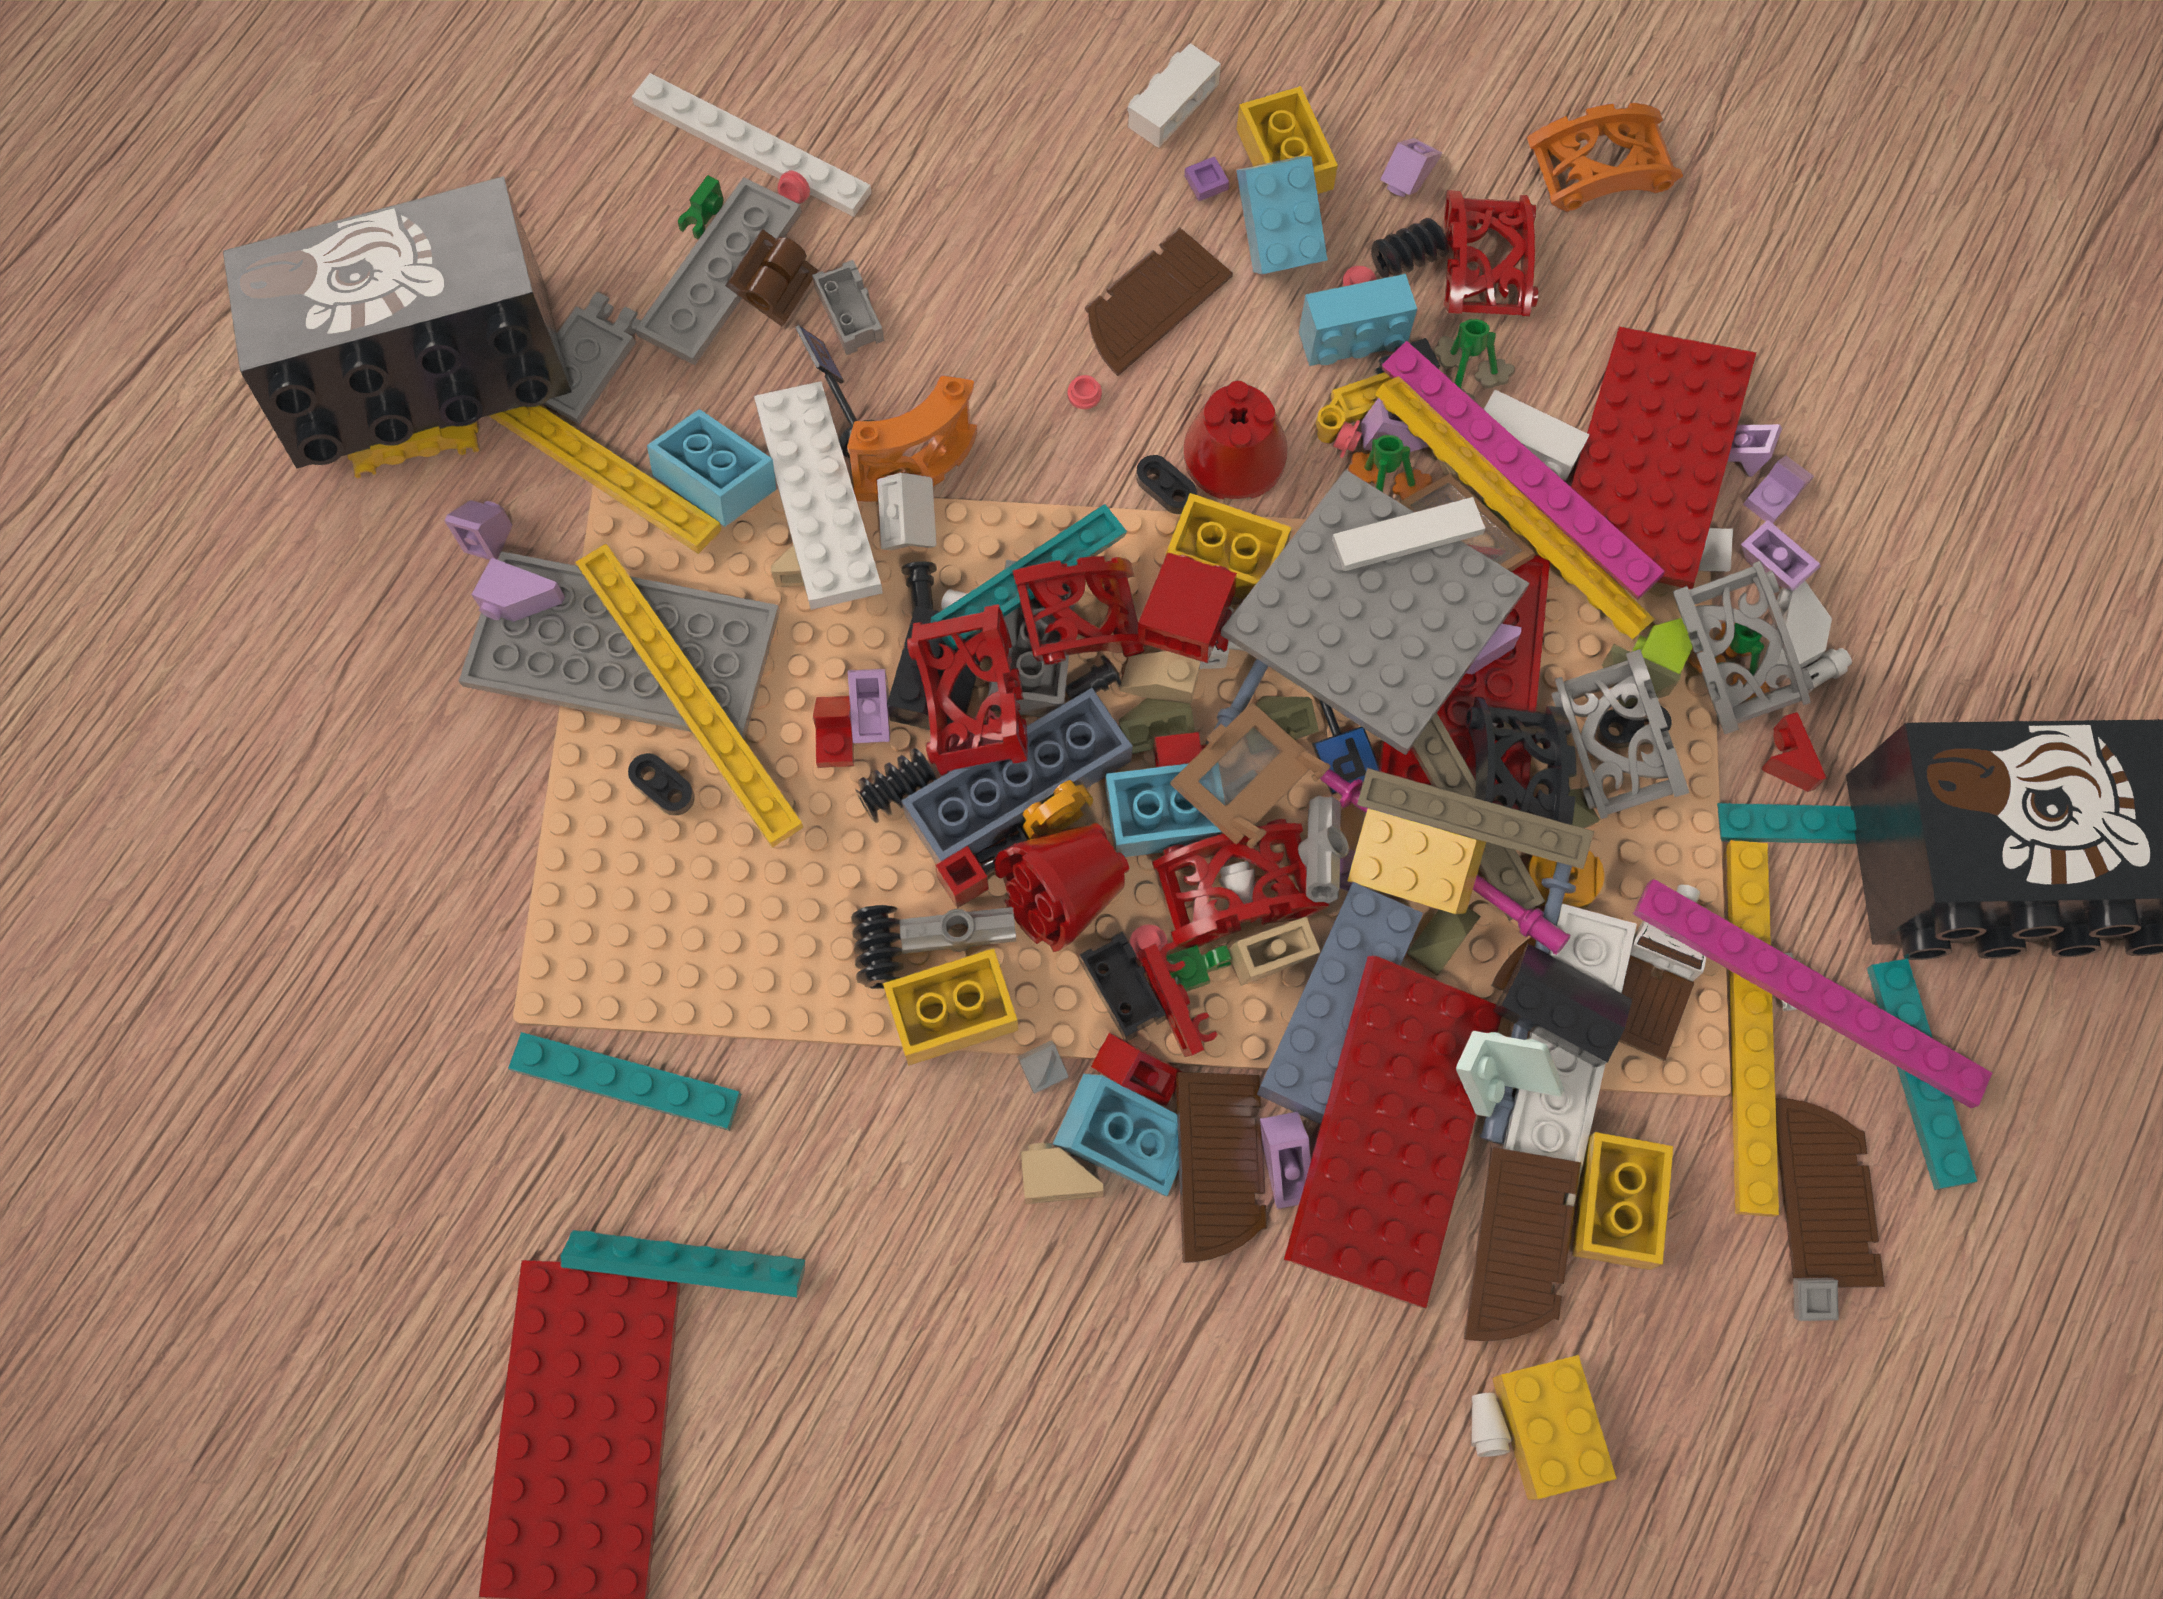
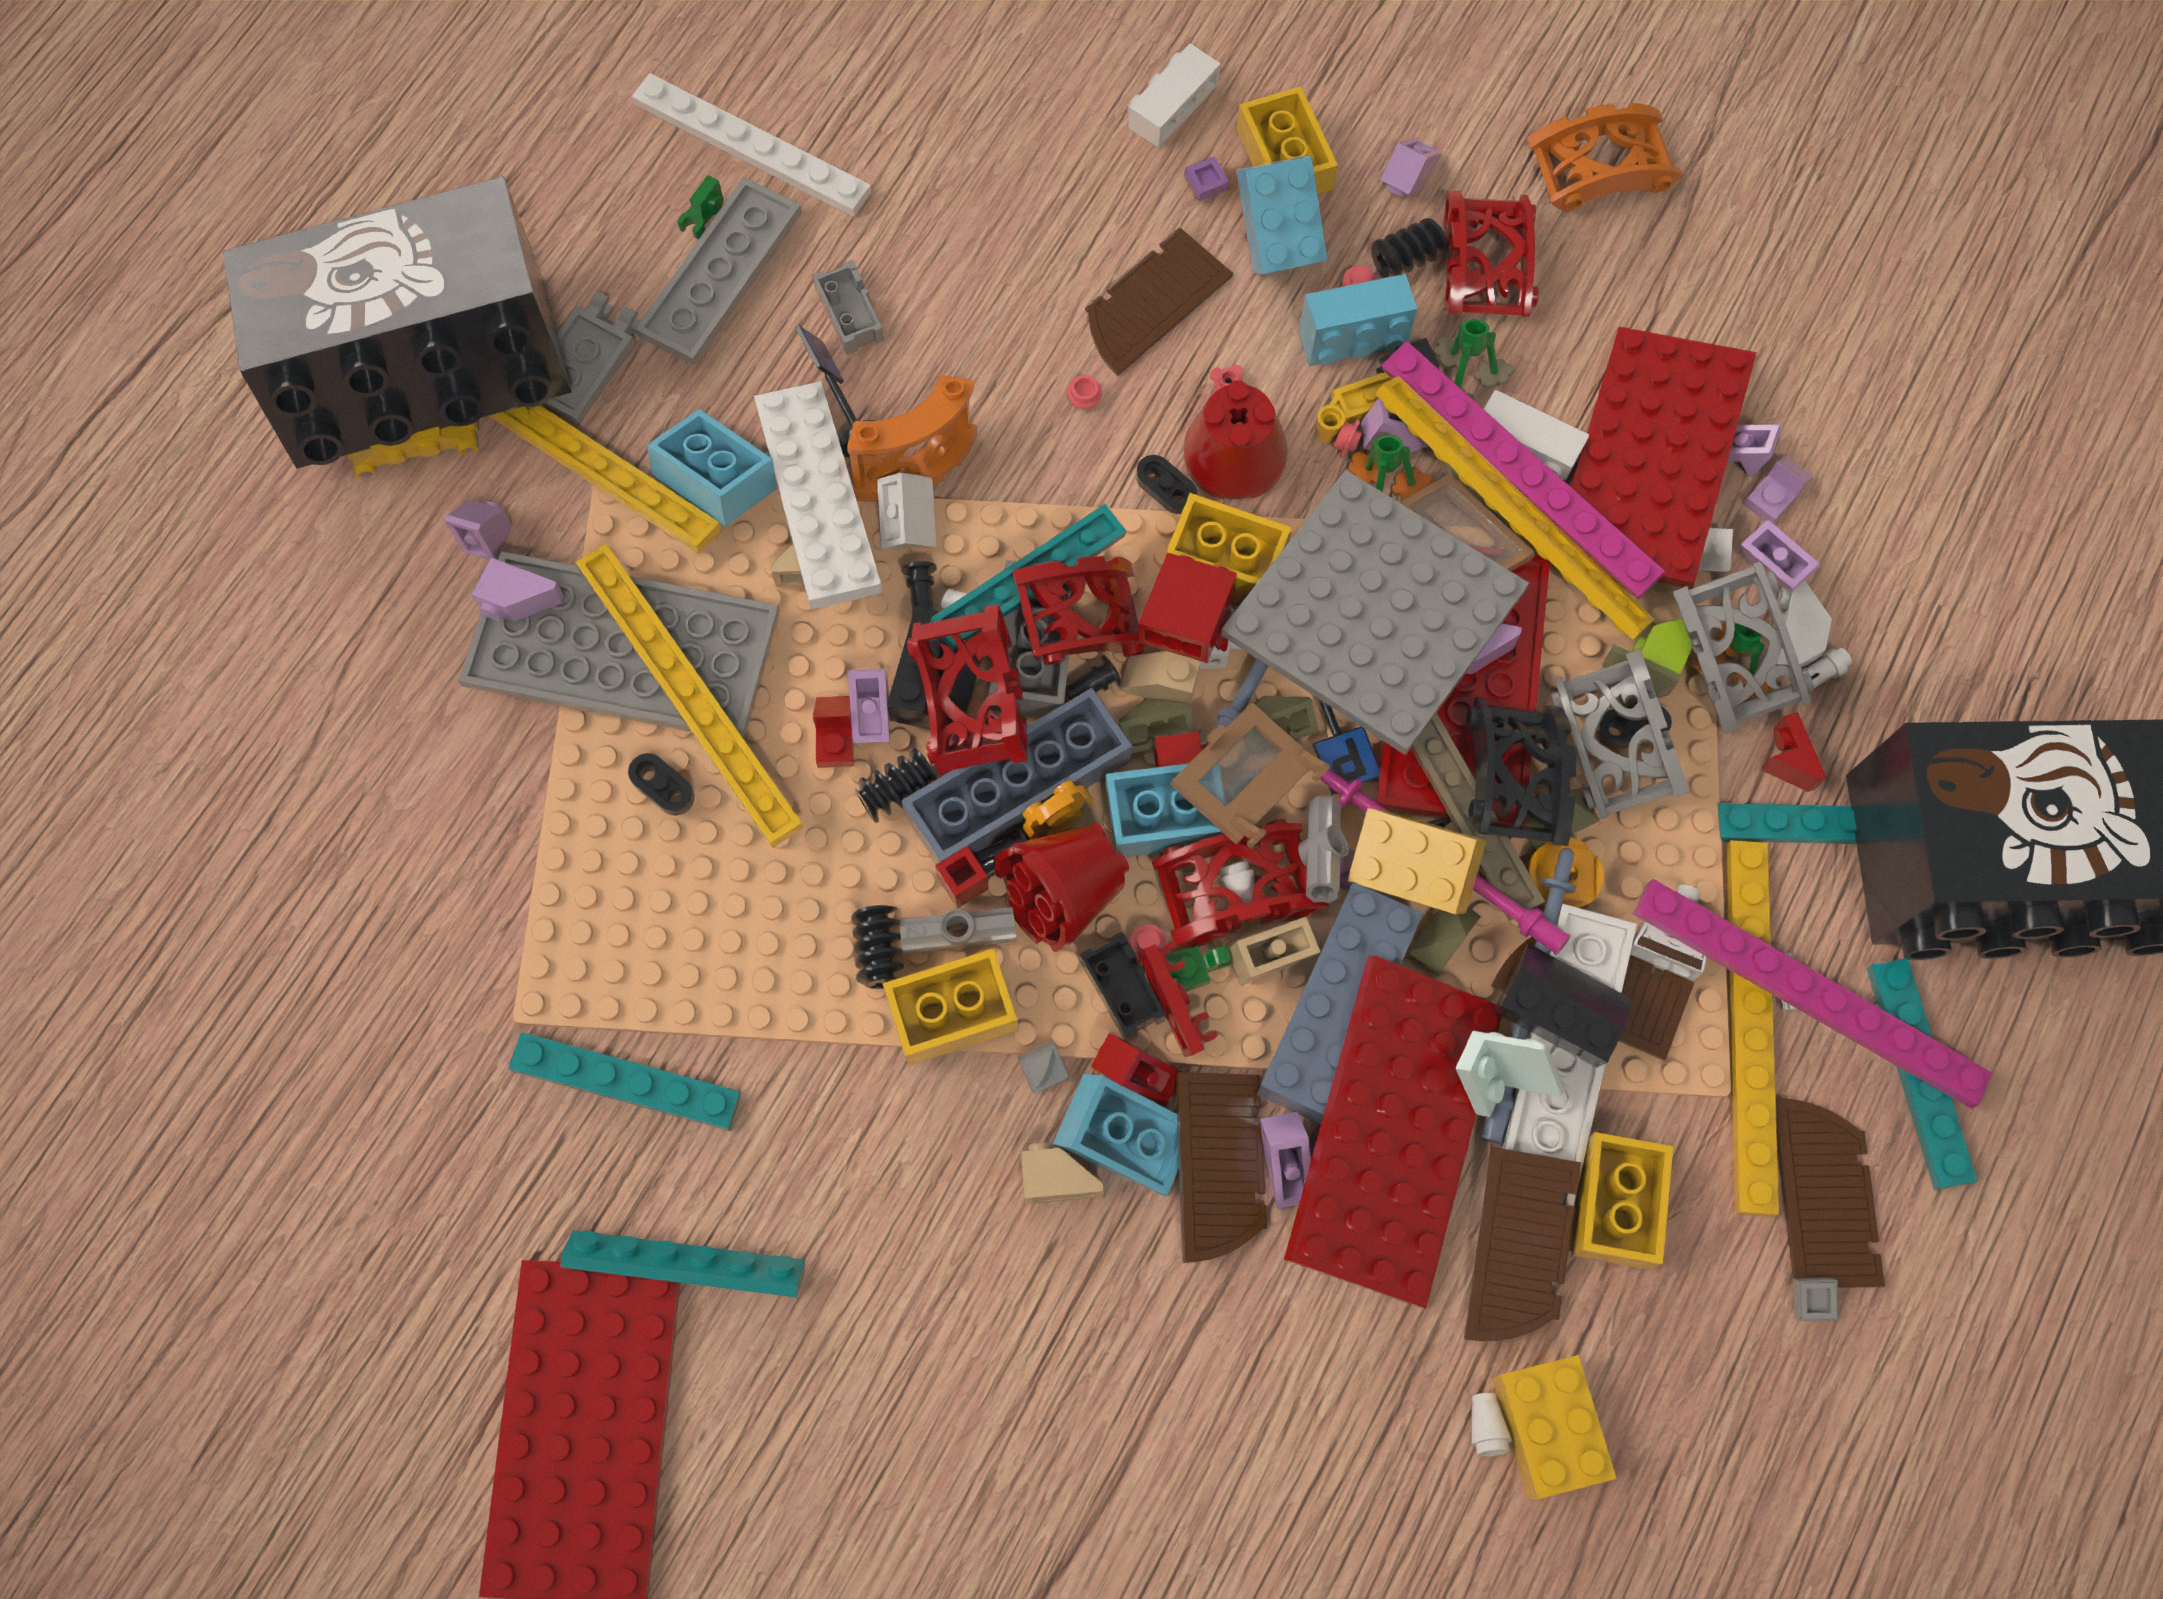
(772, 276): reddish brown plate -> none
(793, 186): coral plate -> none
(1219, 376): none -> coral plate
(1408, 534): white tile -> none
(1476, 818): dark tan plate -> none

